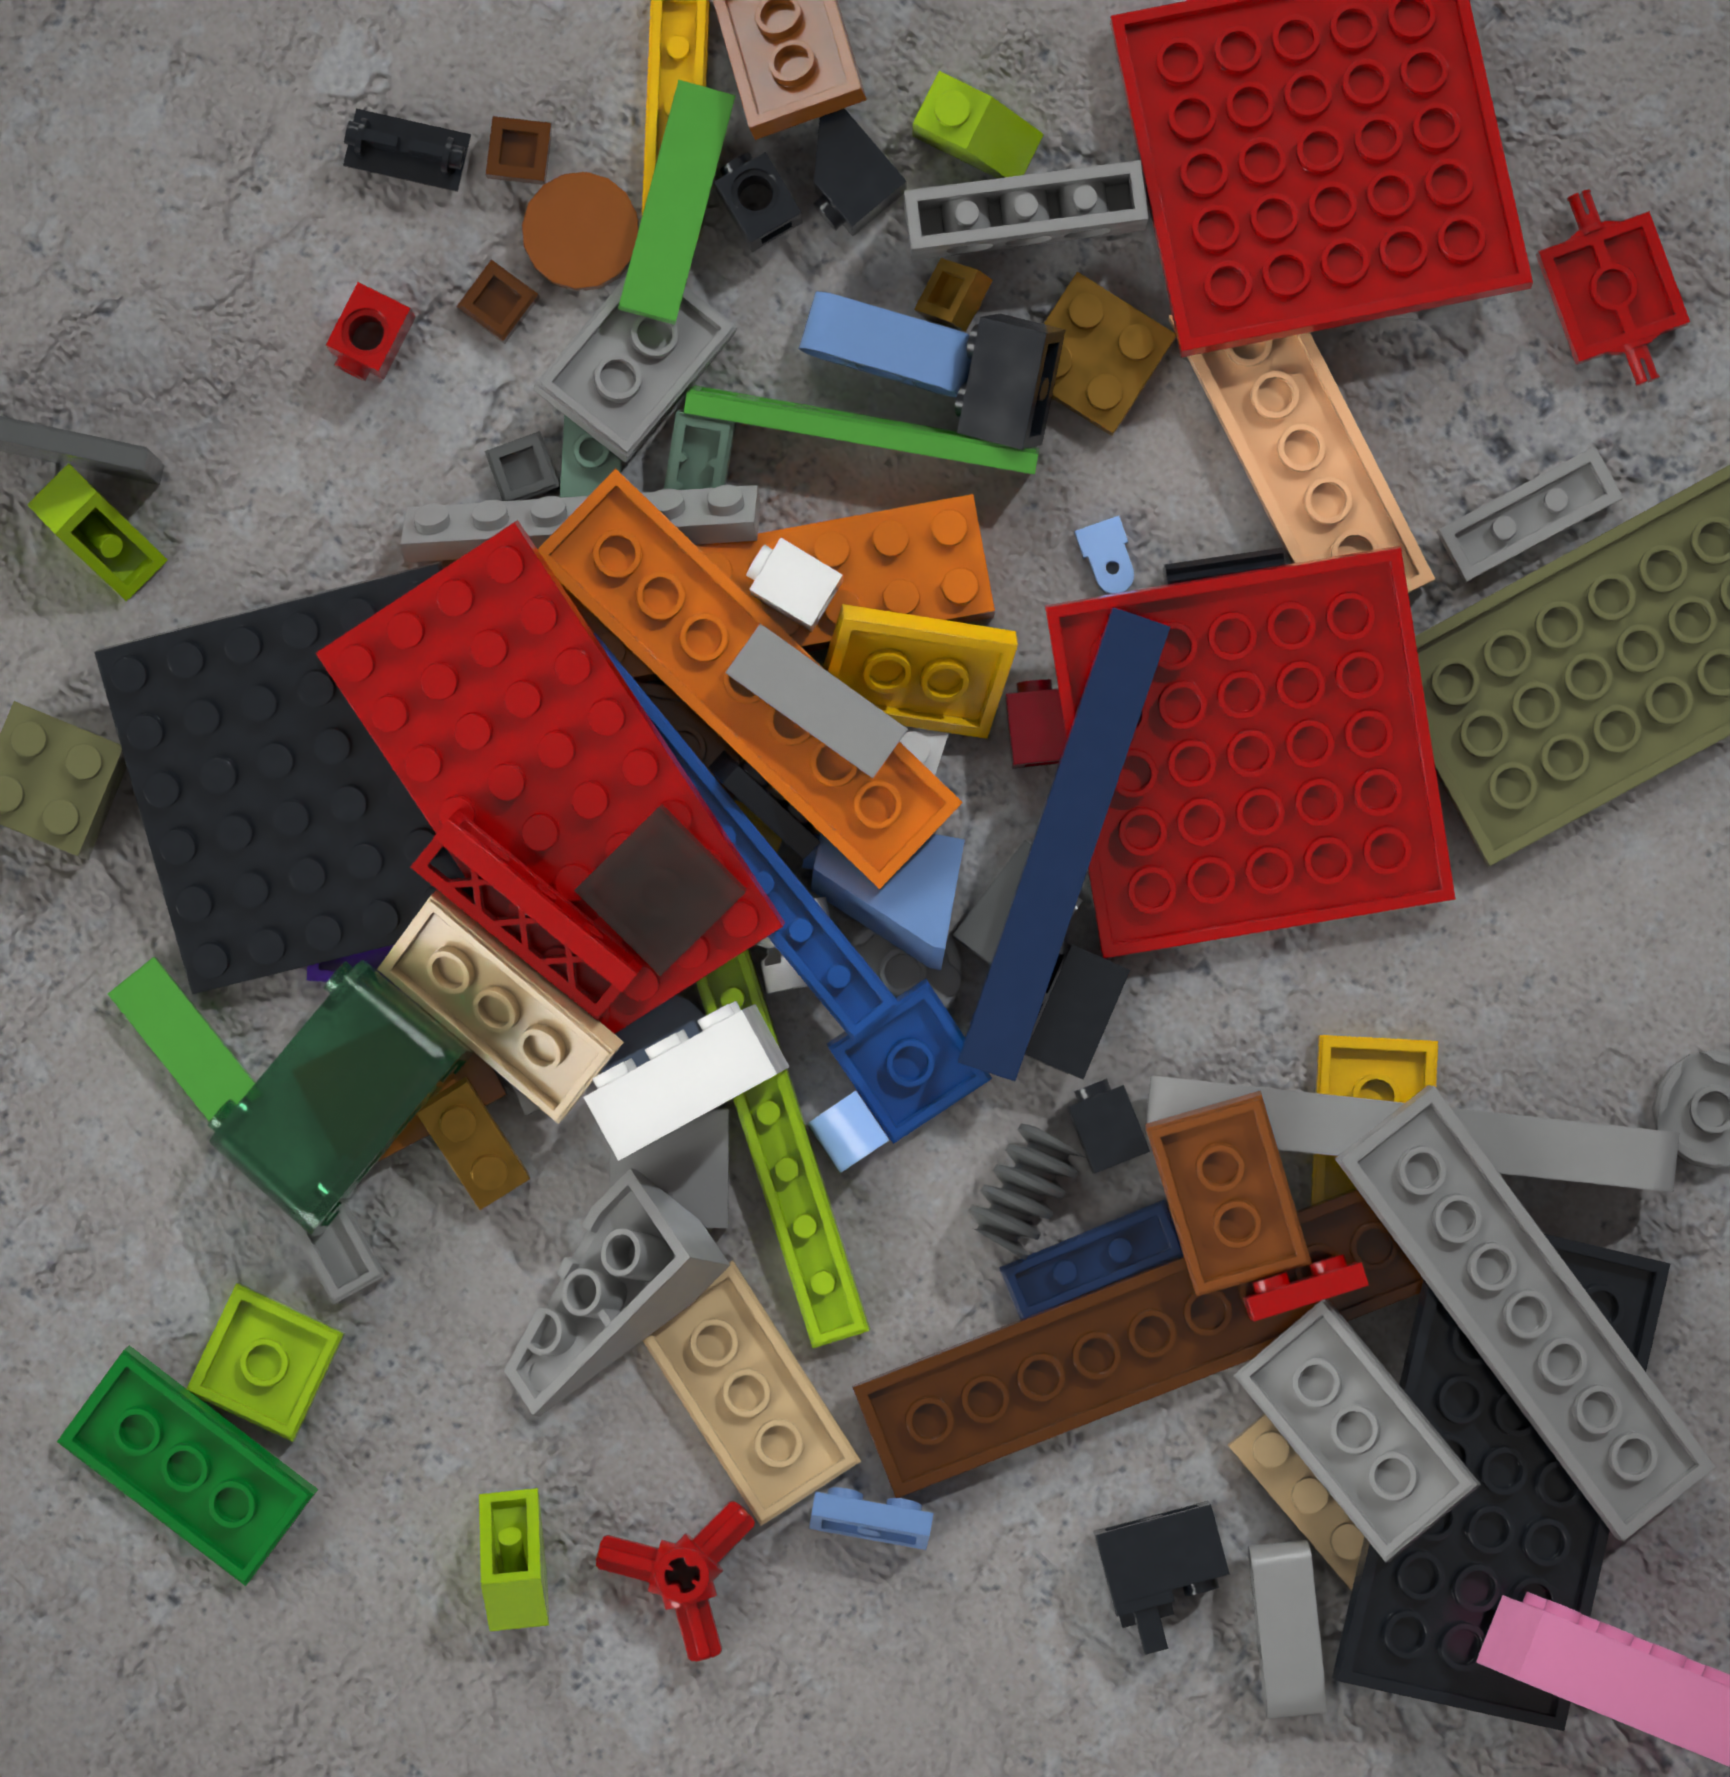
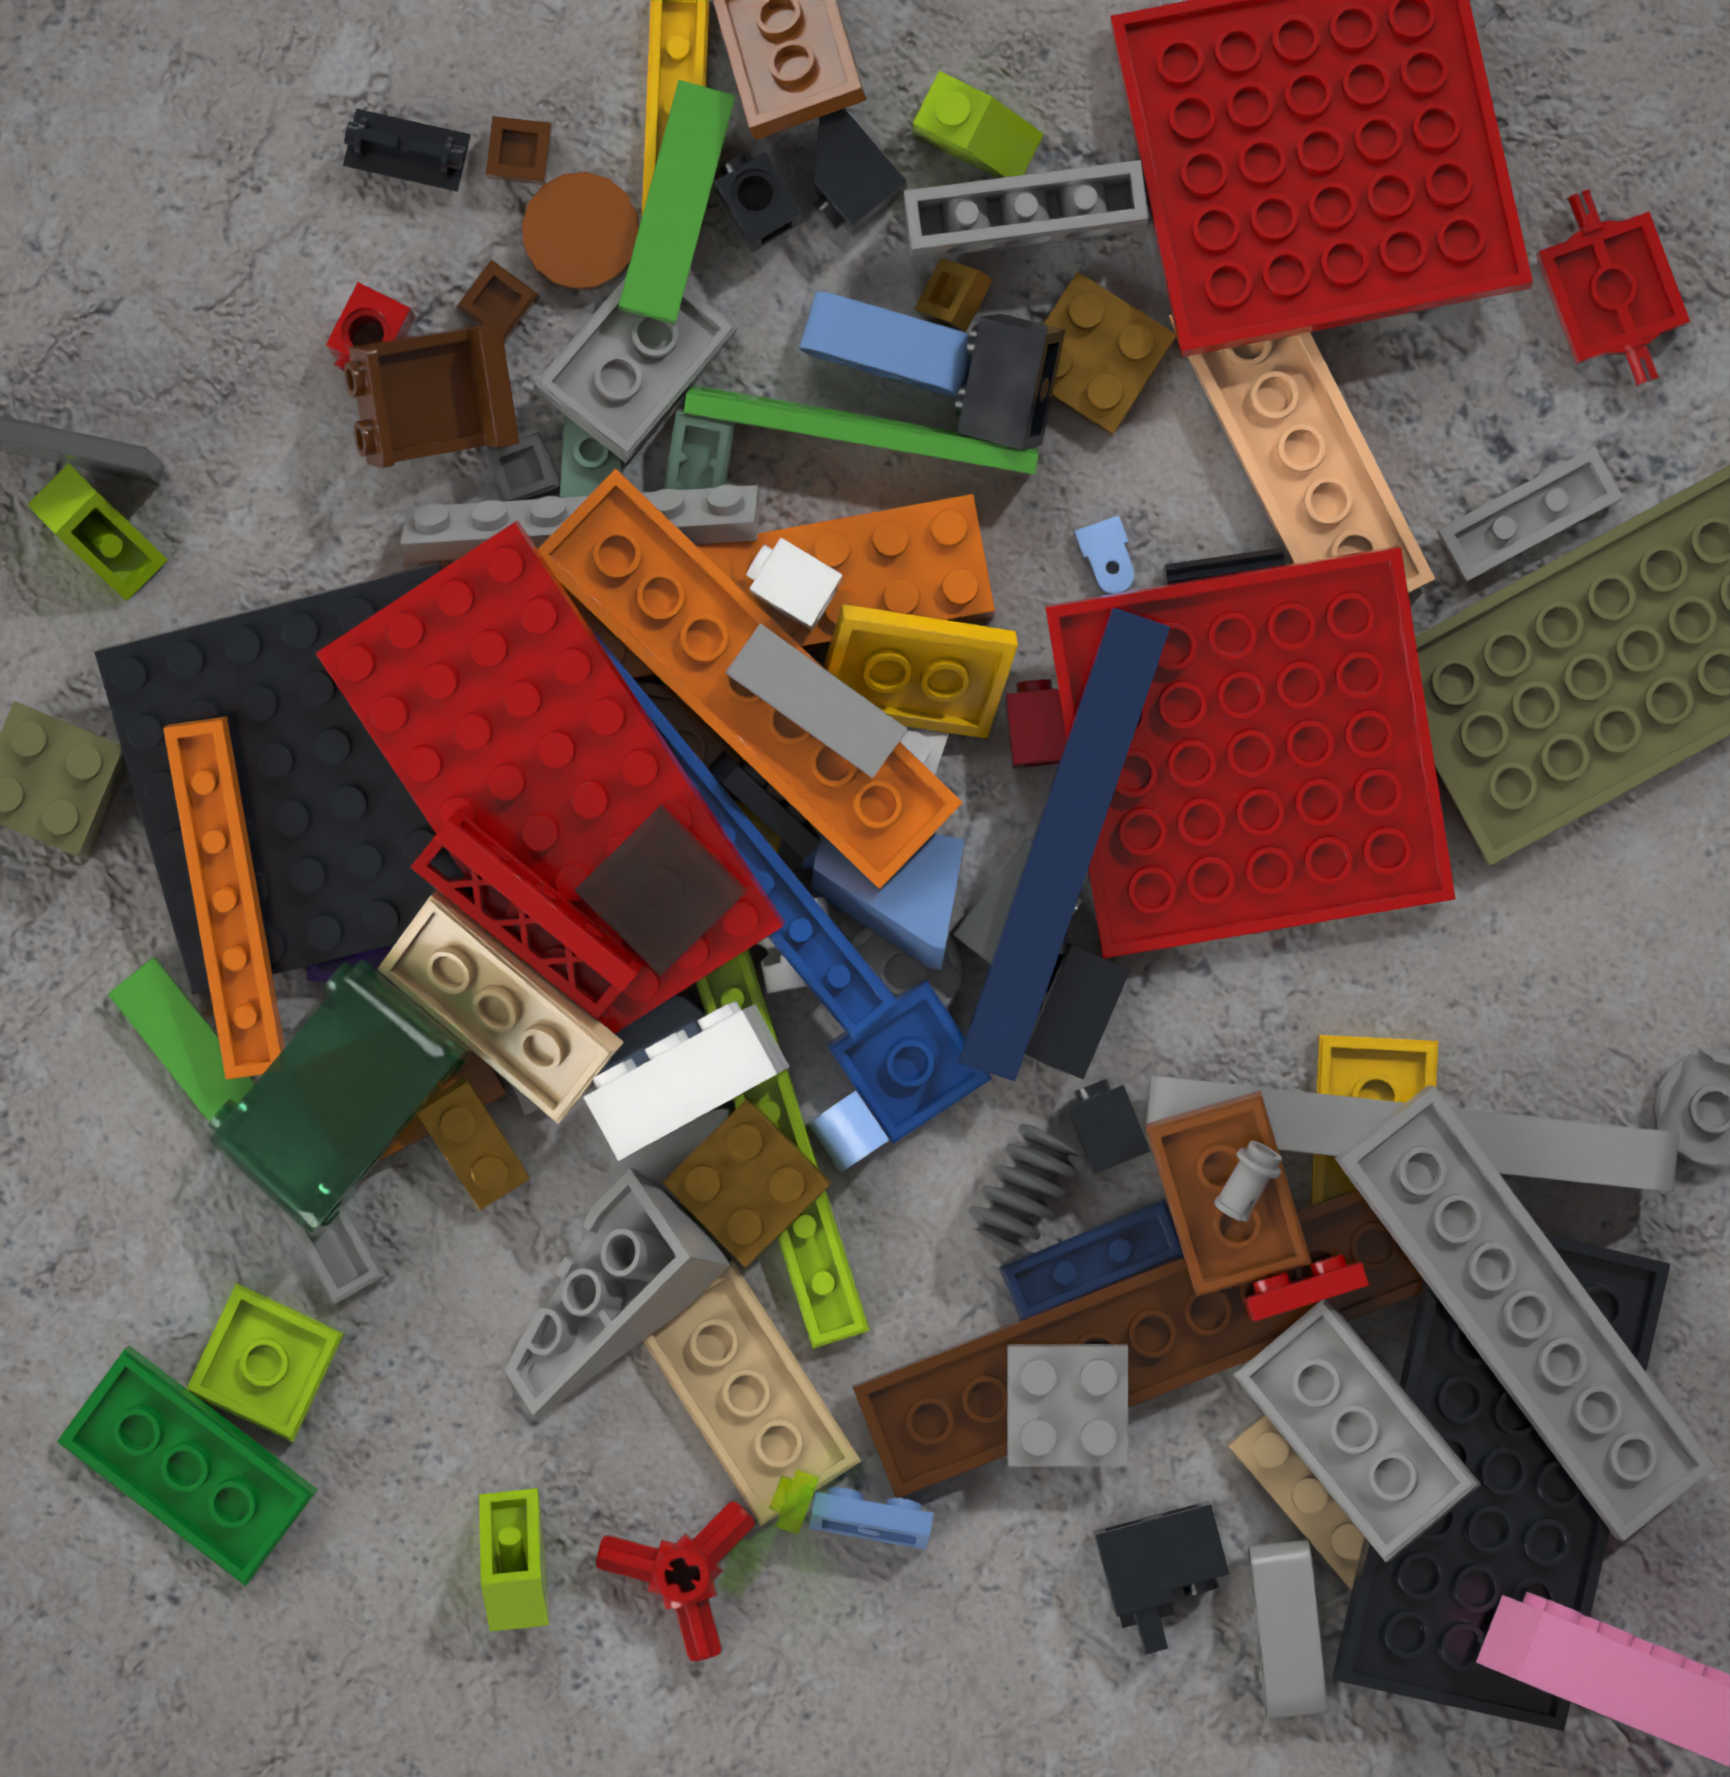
(225, 895): none -> orange plate
(431, 394): none -> reddish brown panel
(747, 1182): none -> pearl gold plate
(793, 1499): none -> clear neon green plate
(1067, 1405): none -> light grey plate
(1248, 1180): none -> light grey pin

